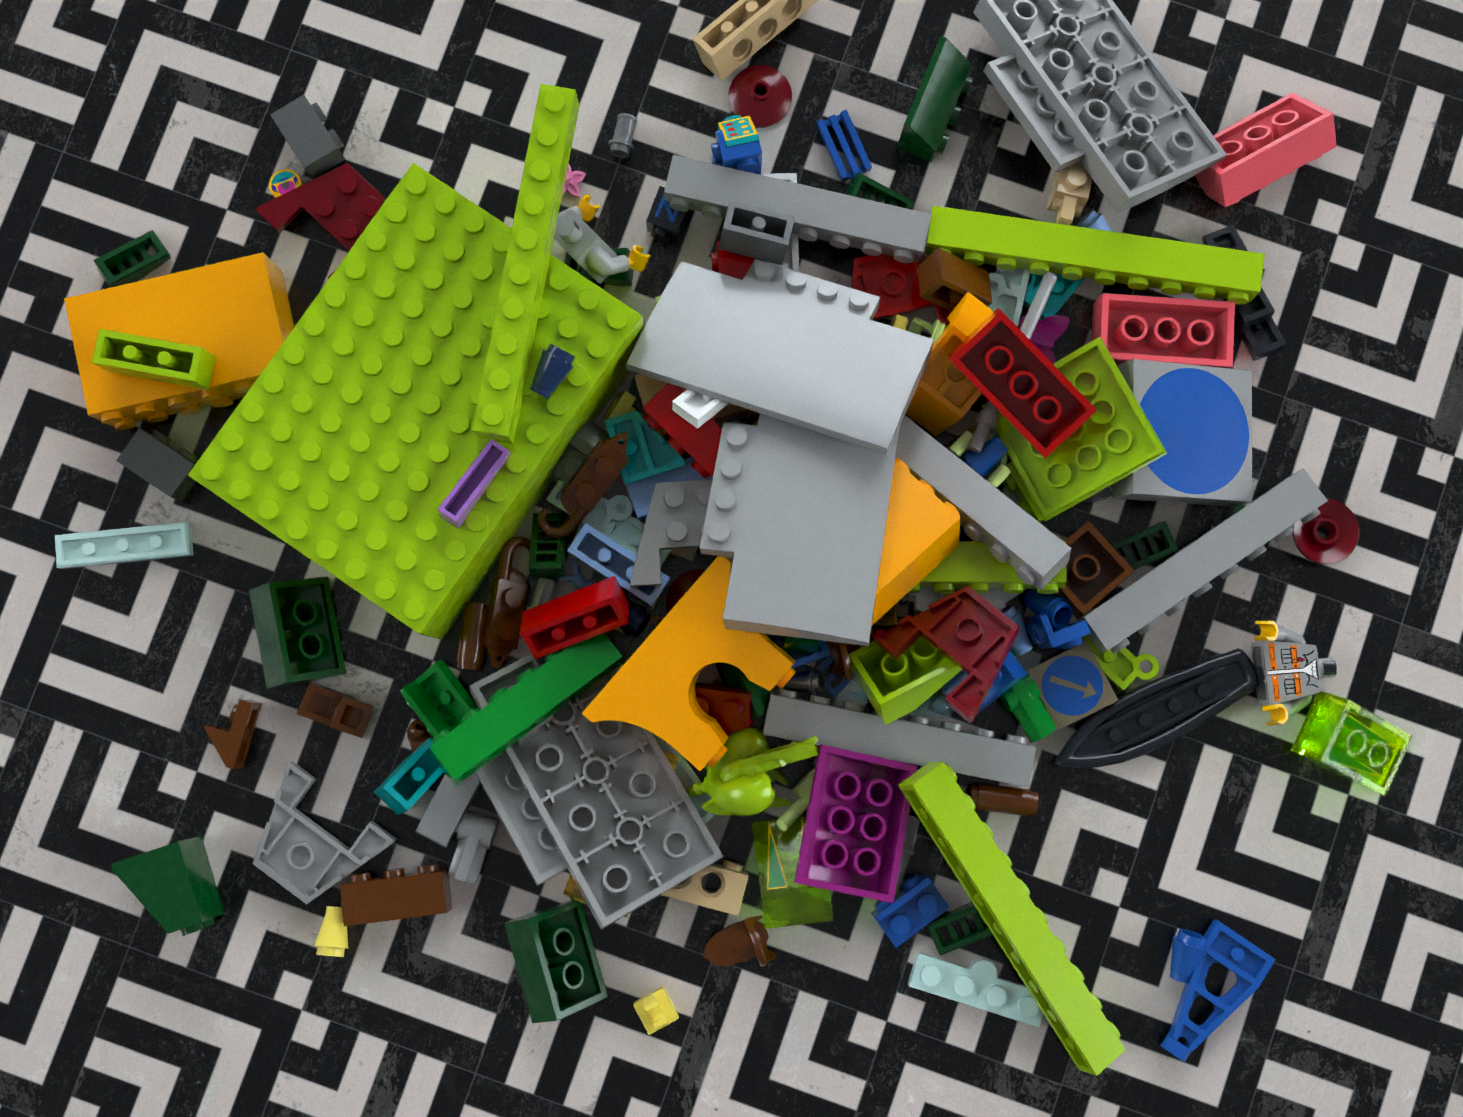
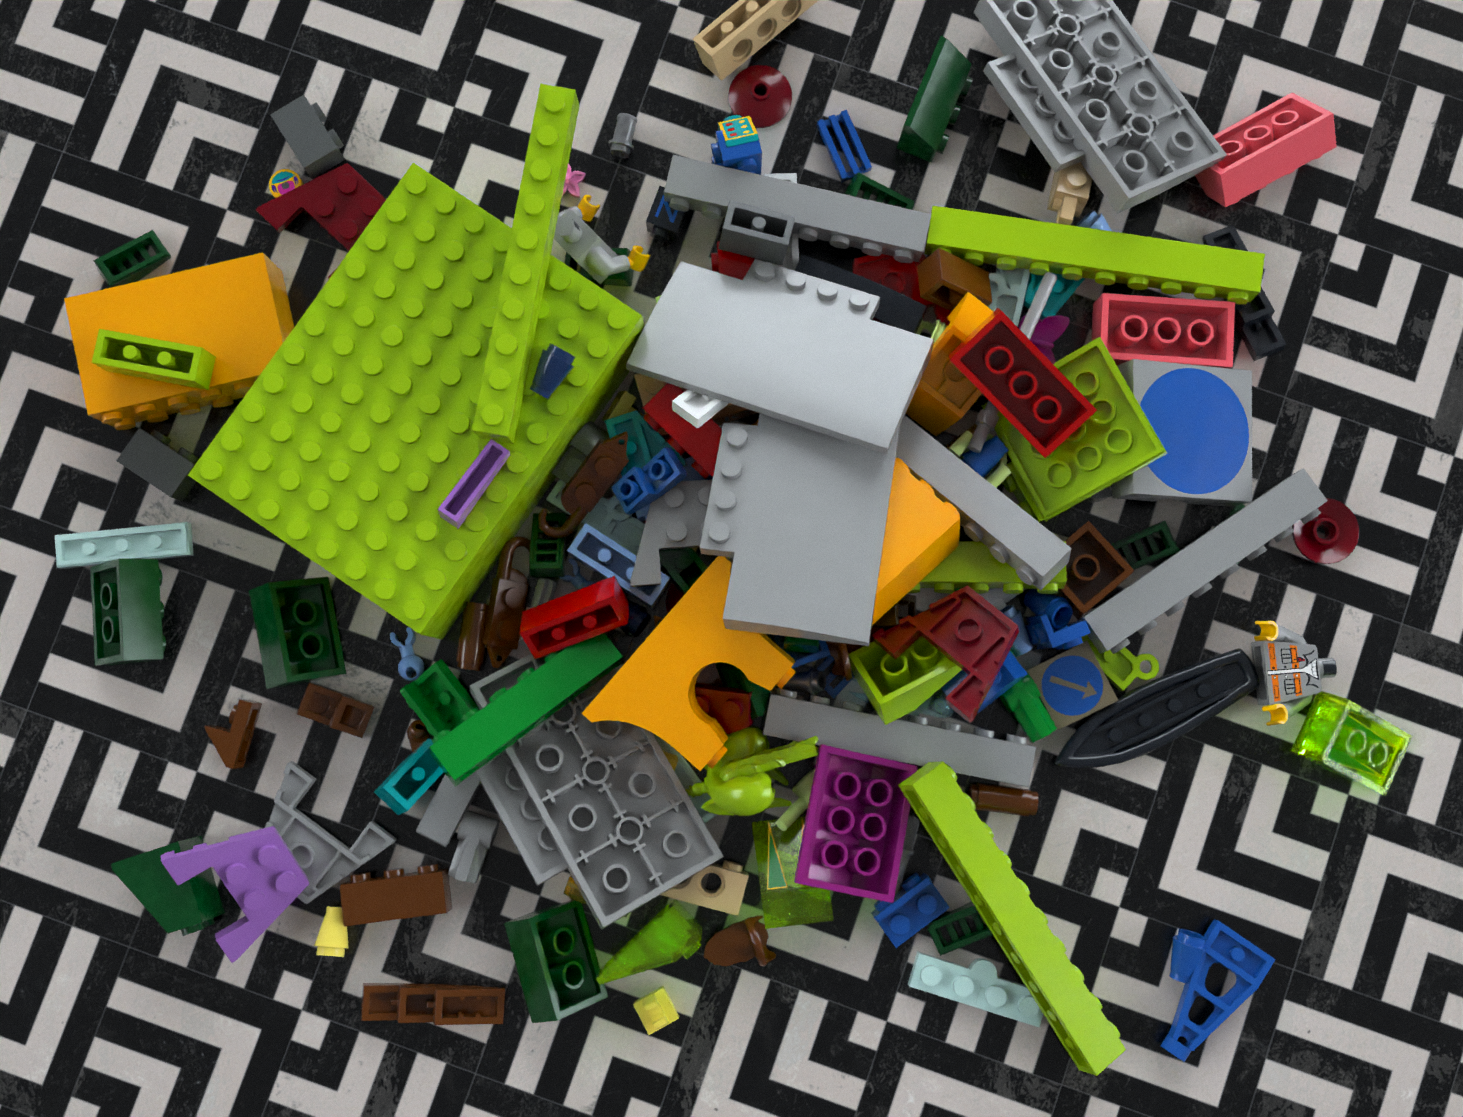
(127, 611): none -> dark green slope
(257, 874): none -> medium lavender wing
(410, 662): none -> medium blue arm
(432, 1003): none -> reddish brown slope
(647, 484): none -> blue slope
(658, 943): none -> clear neon green slope
(682, 567): none -> dark green slope
(893, 308): none -> black slope

